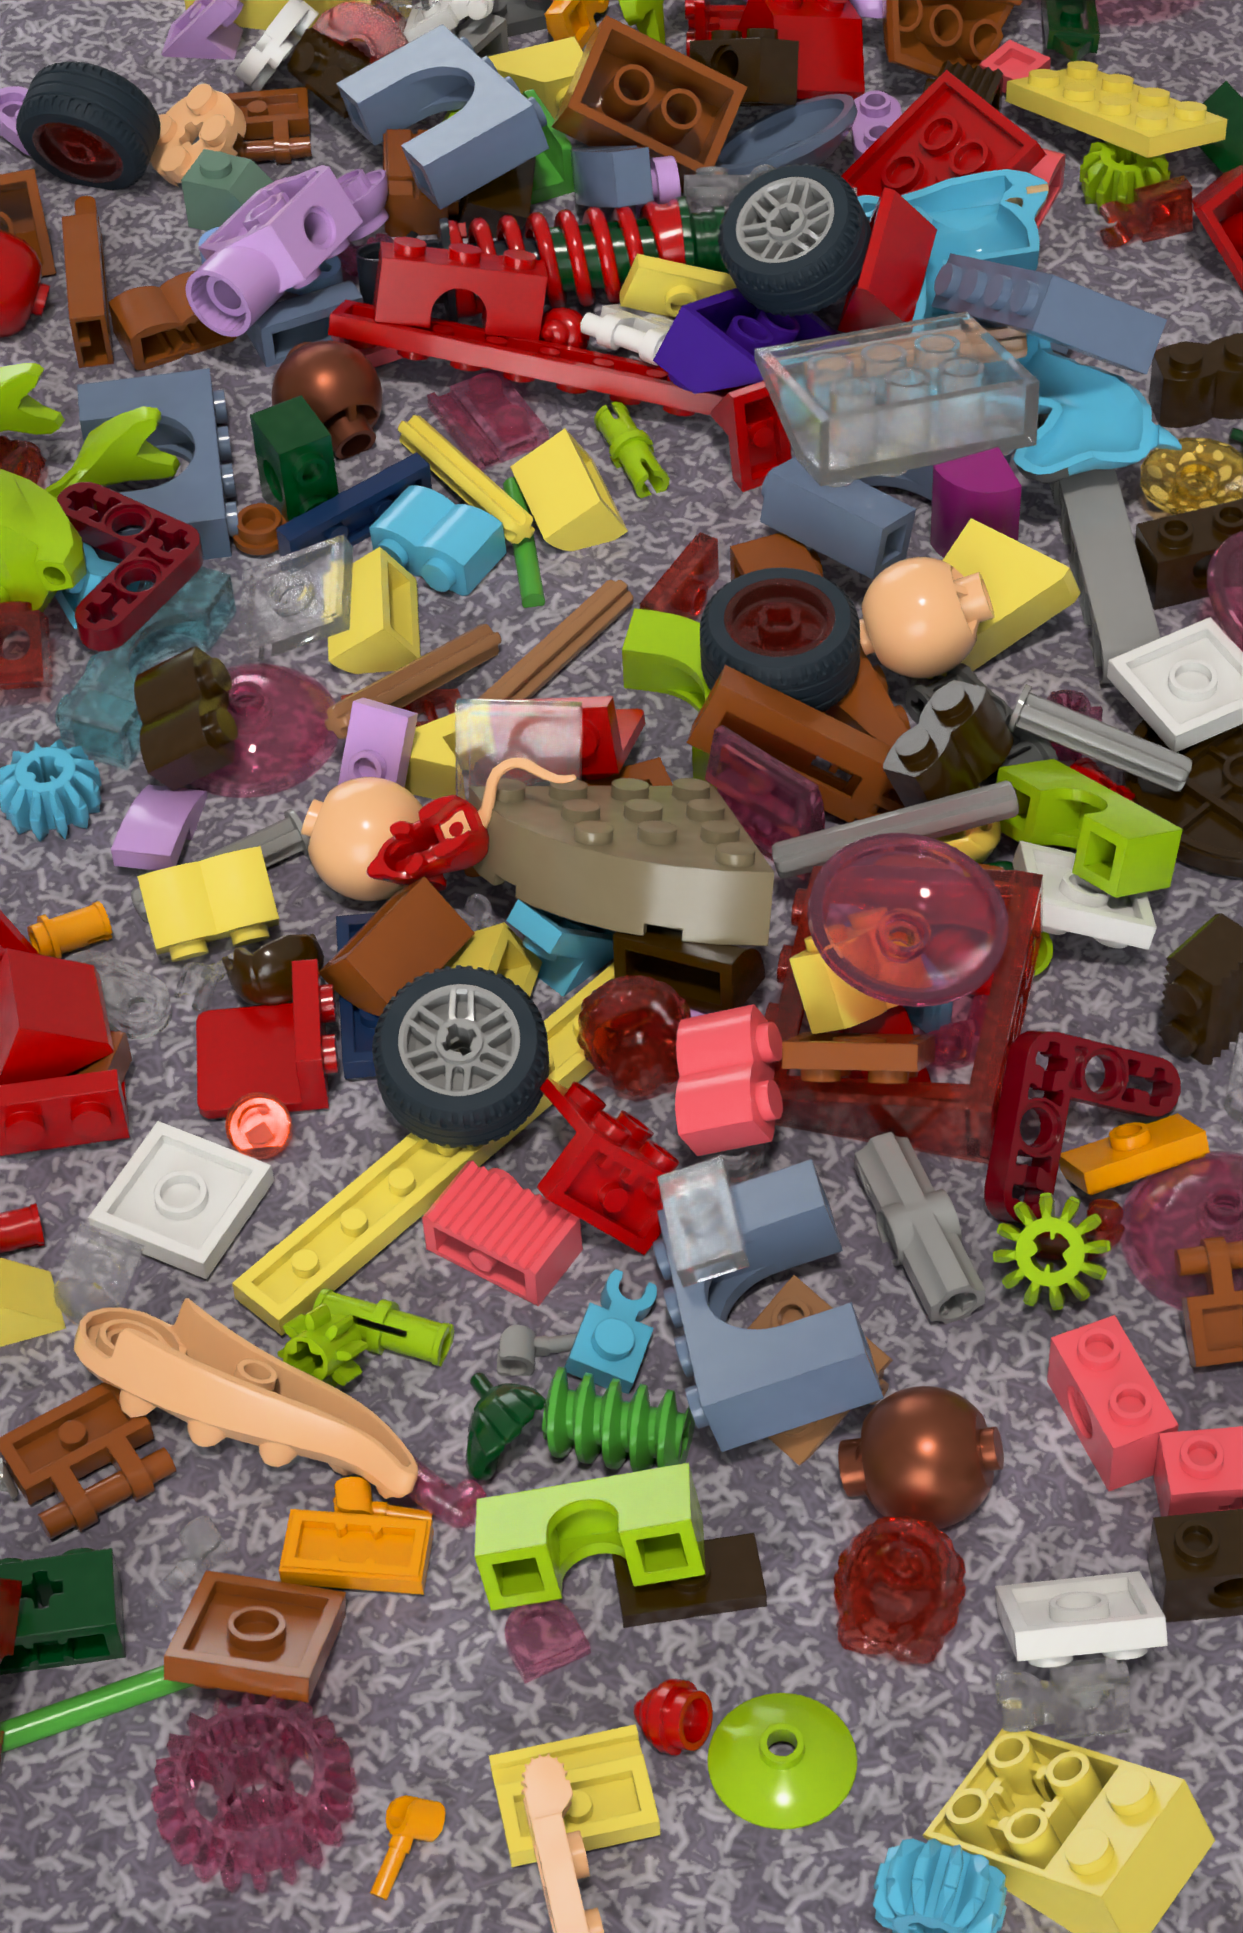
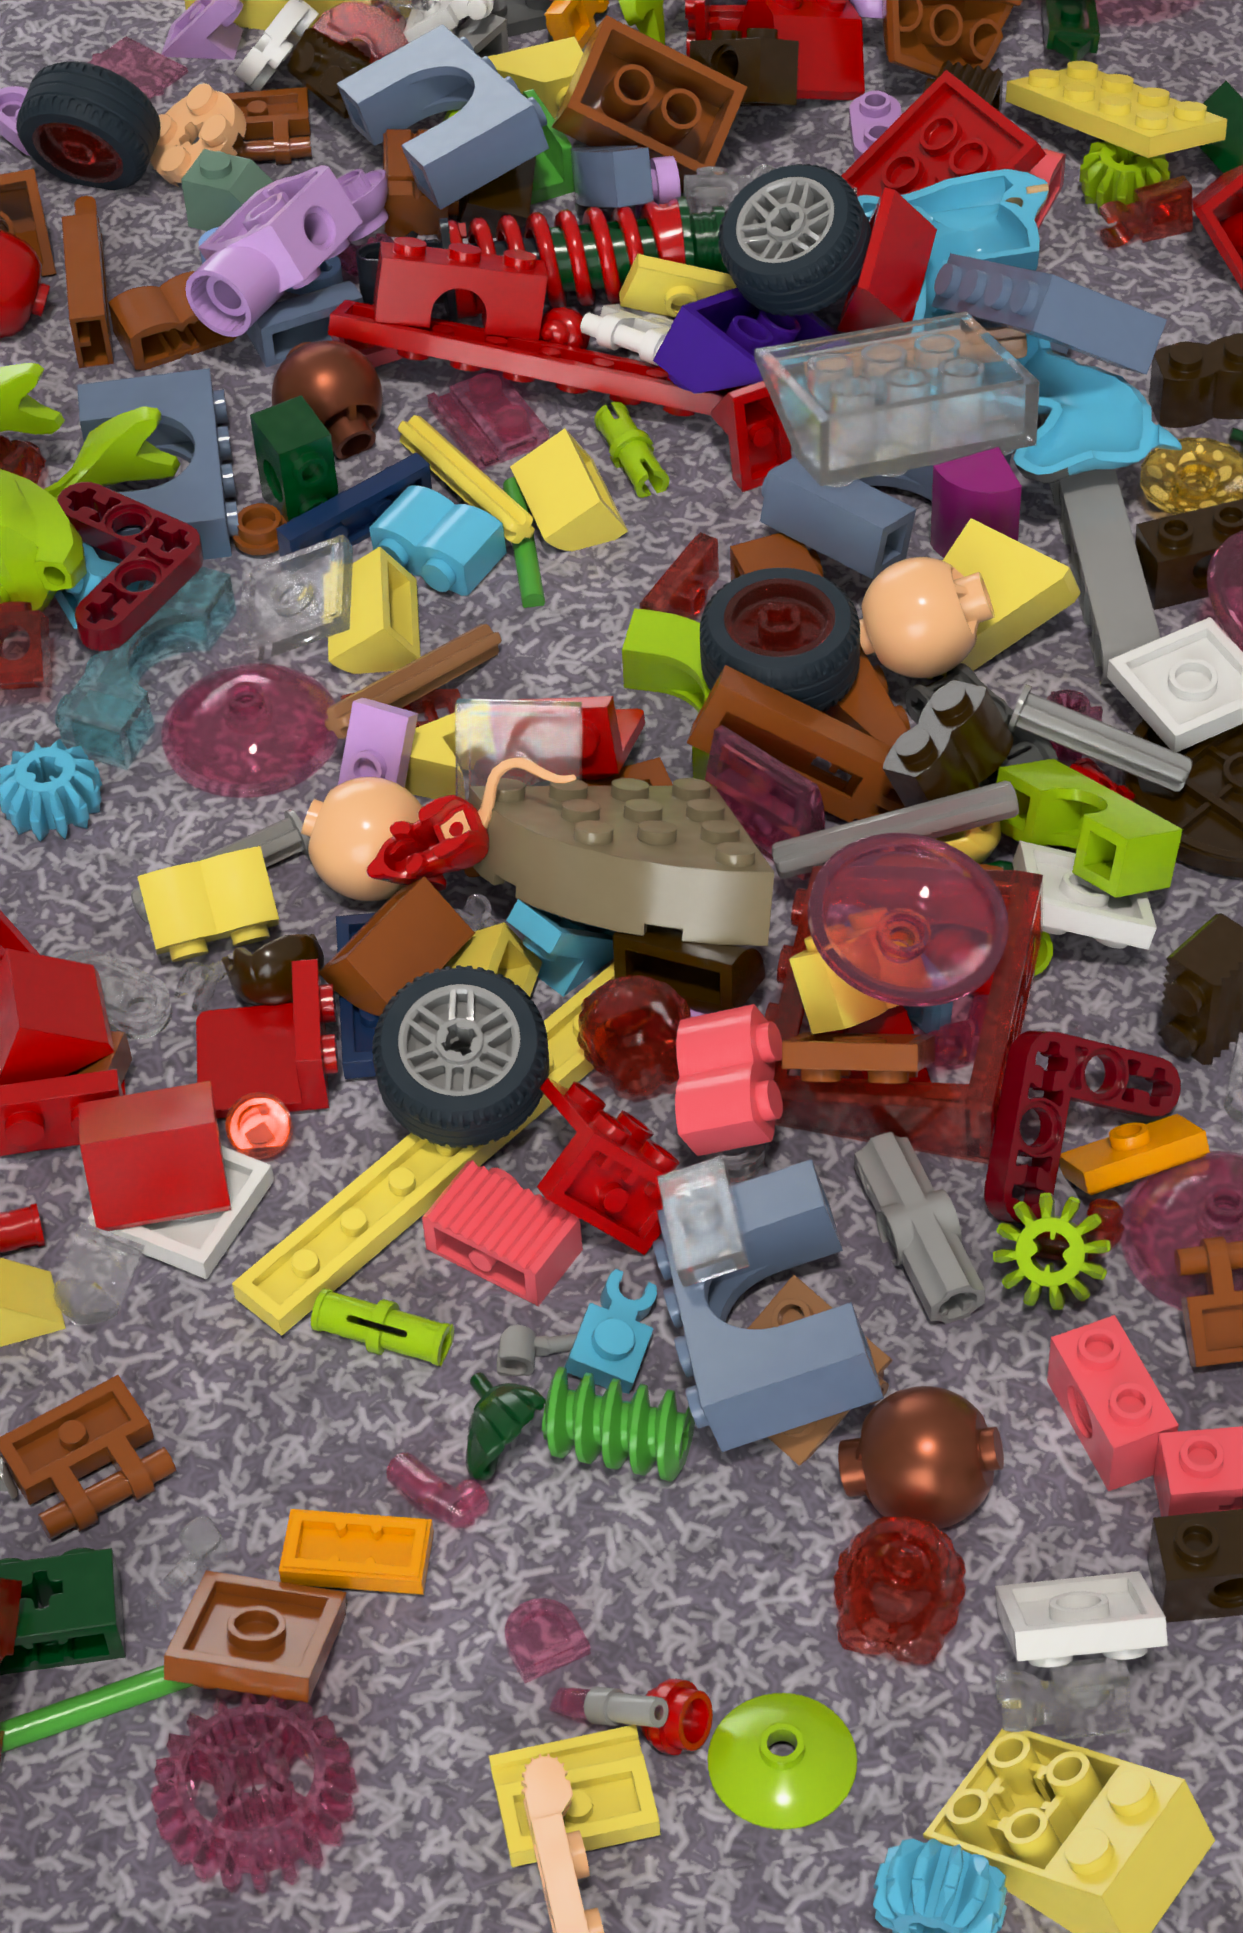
(70, 930): light orange pin -> none
(141, 66): none -> clear pink piece
(153, 1156): none -> red slope
(157, 827): lavender slope -> none
(185, 718): dark brown brick -> none
(239, 1393): light nougat animal -> none
(324, 1346): lime gear -> none
(355, 1496): light orange hand -> none
(406, 1820): light orange hand -> none
(538, 1534): lime arch -> none
(563, 643): medium nougat axle -> none
(610, 1706): none -> light grey piece
(730, 1584): dark brown plate -> none
(791, 135): sand blue dish -> none
(1015, 61): coral plate -> none

